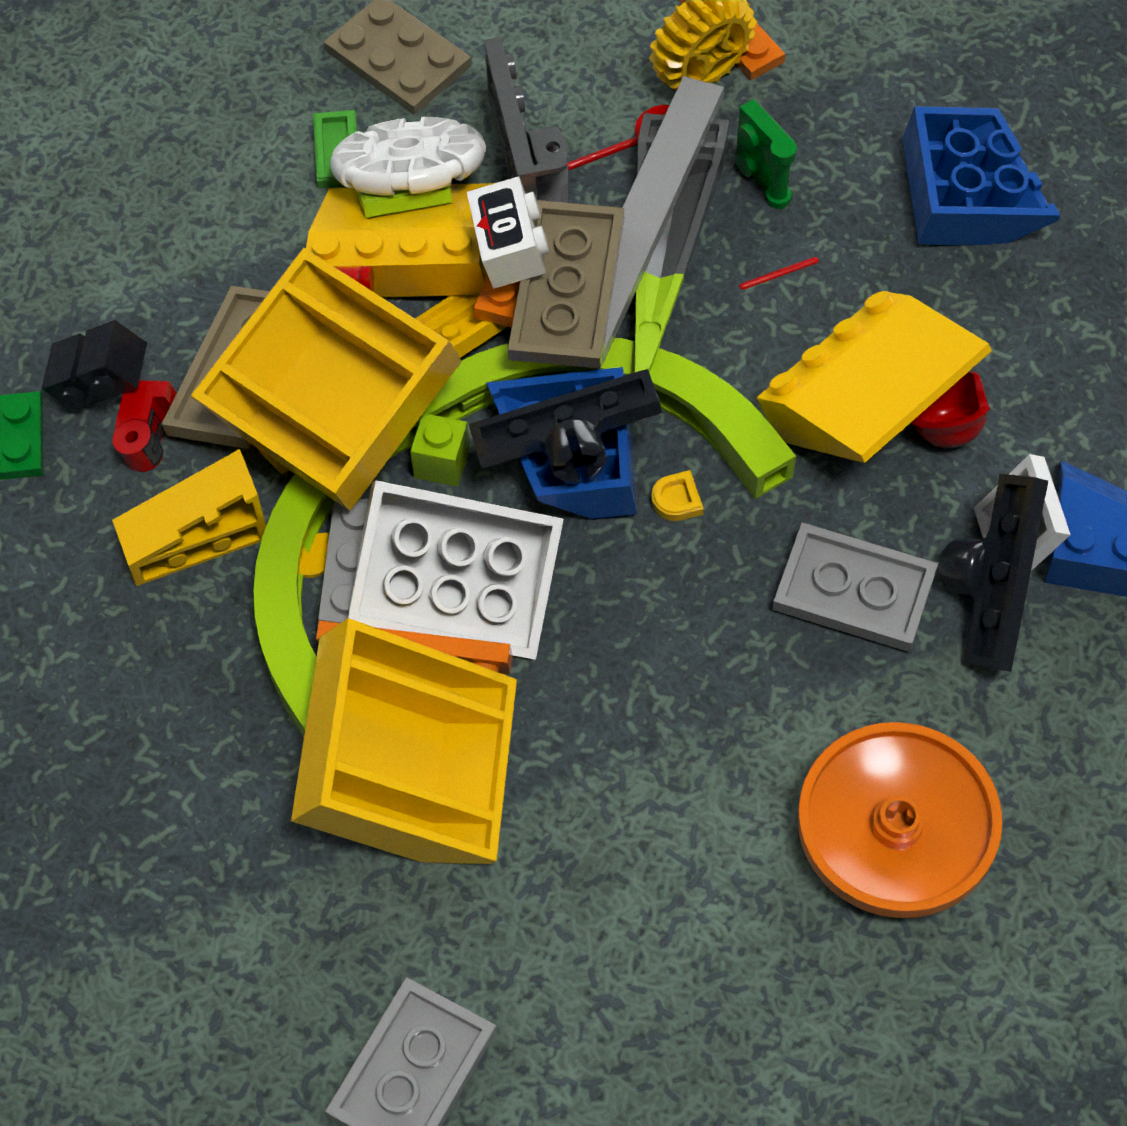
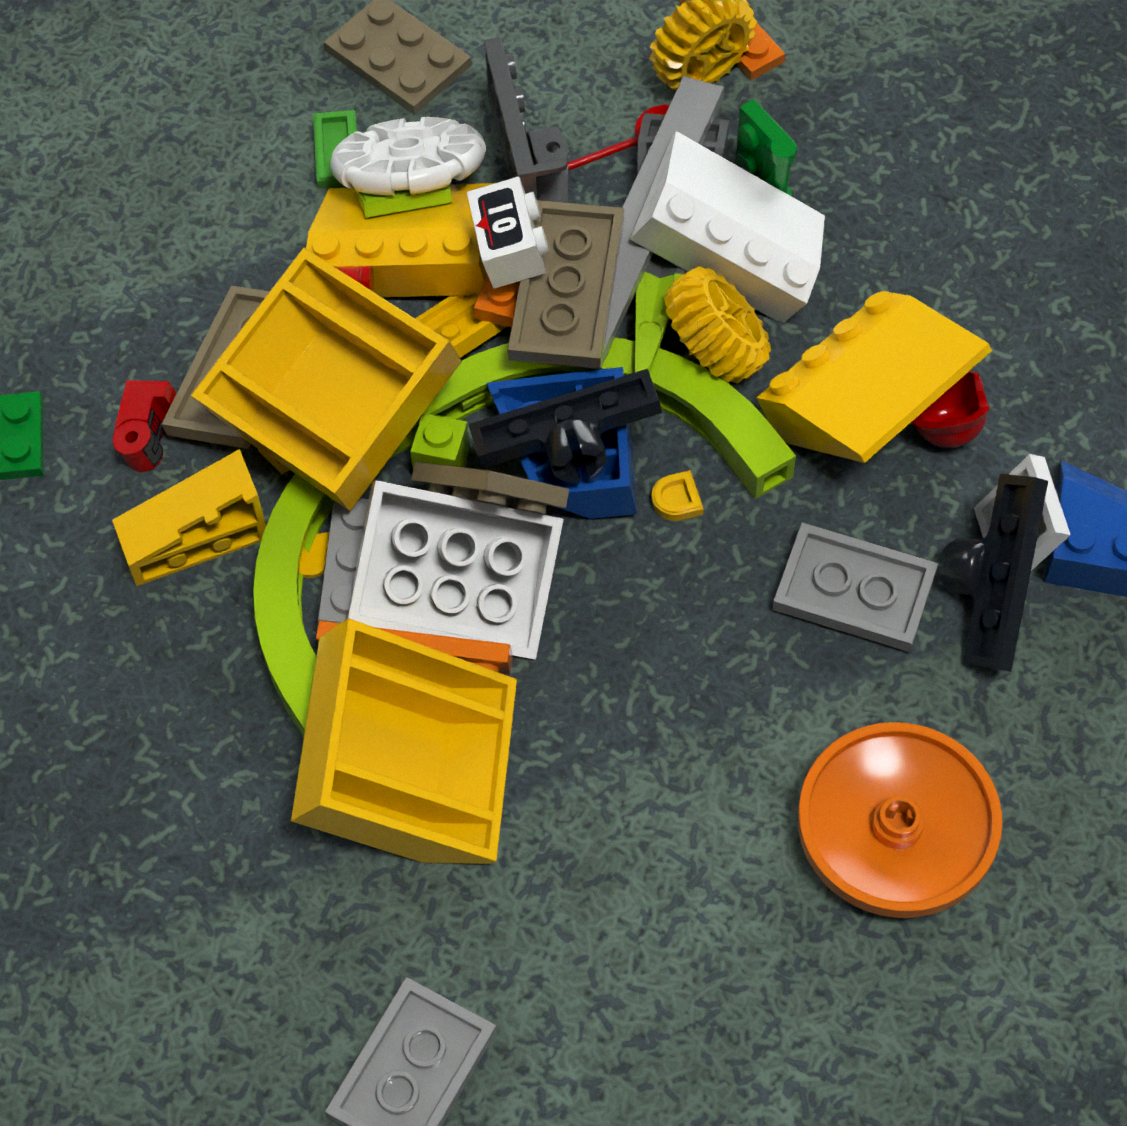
(94, 365): black piece -> none
(490, 487): none -> dark tan plate
(717, 324): none -> yellow gear
(735, 224): none -> white slope
(970, 179): blue wedge -> none

